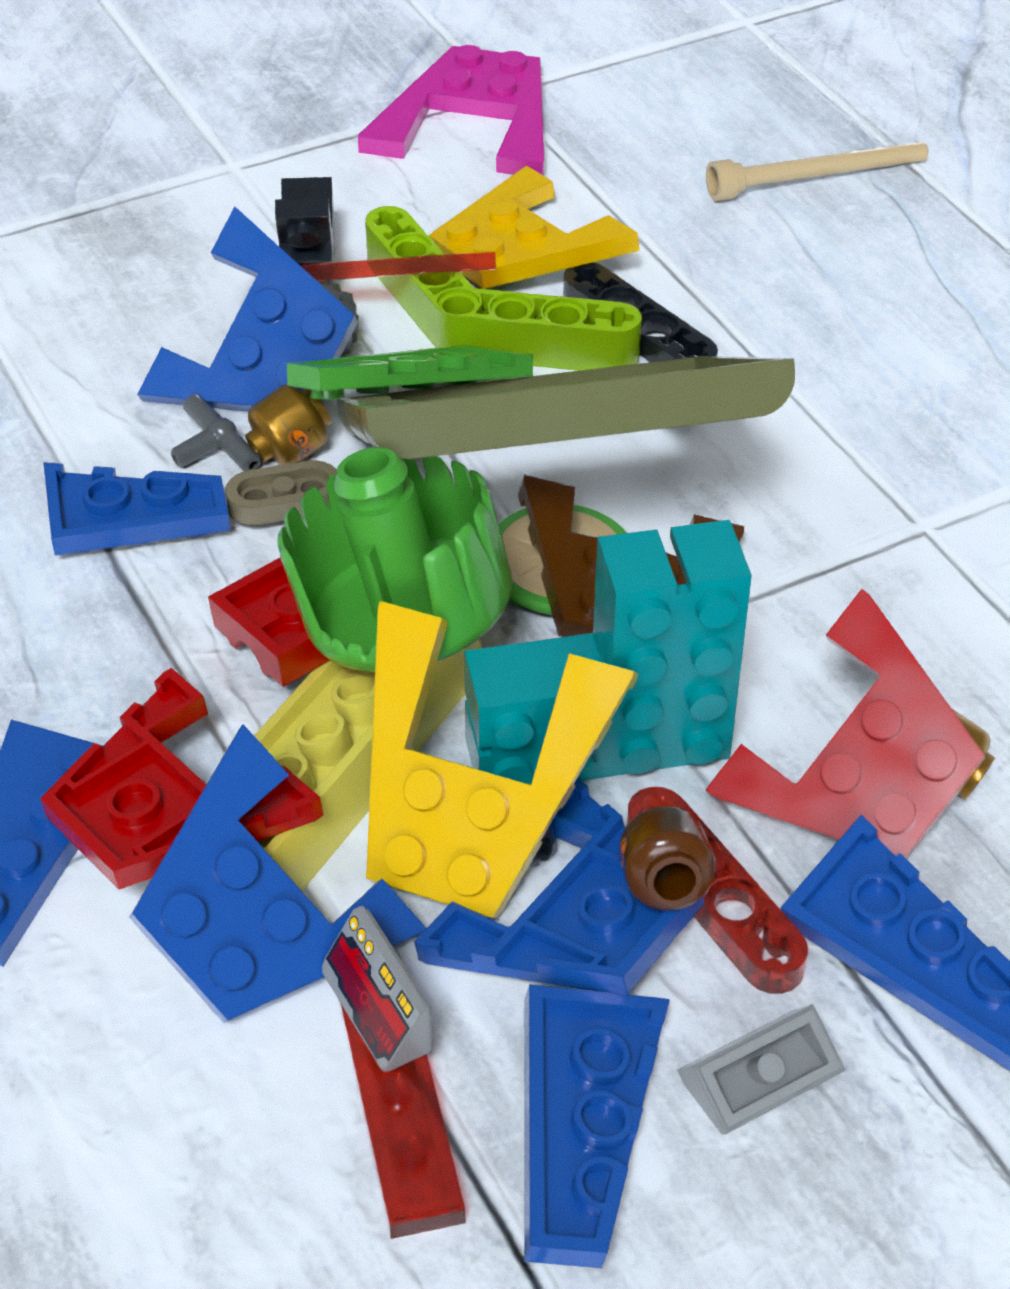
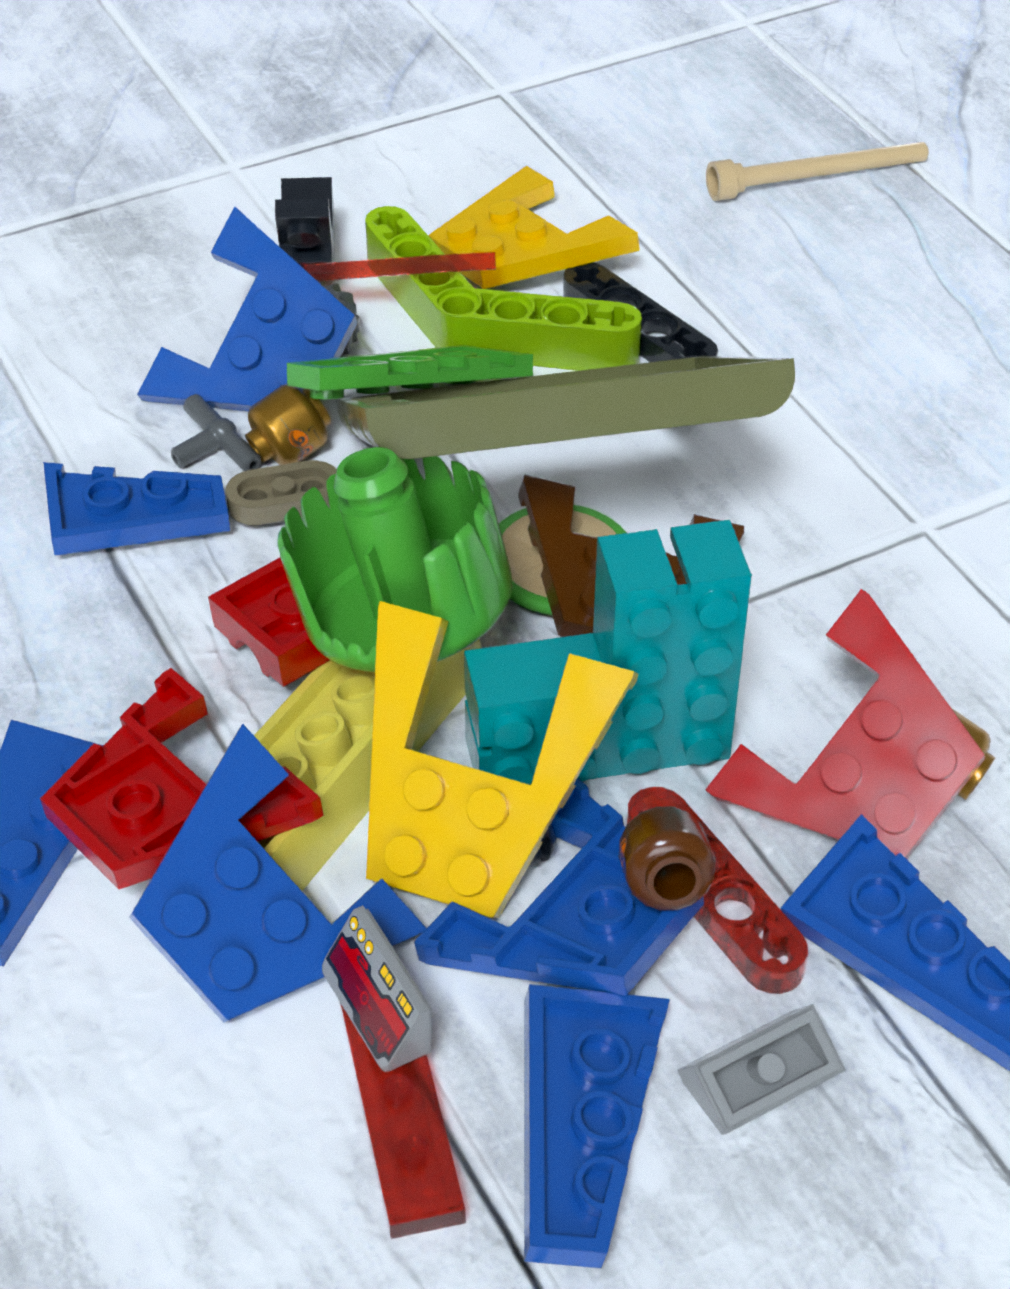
(472, 84): dark pink wing -> none

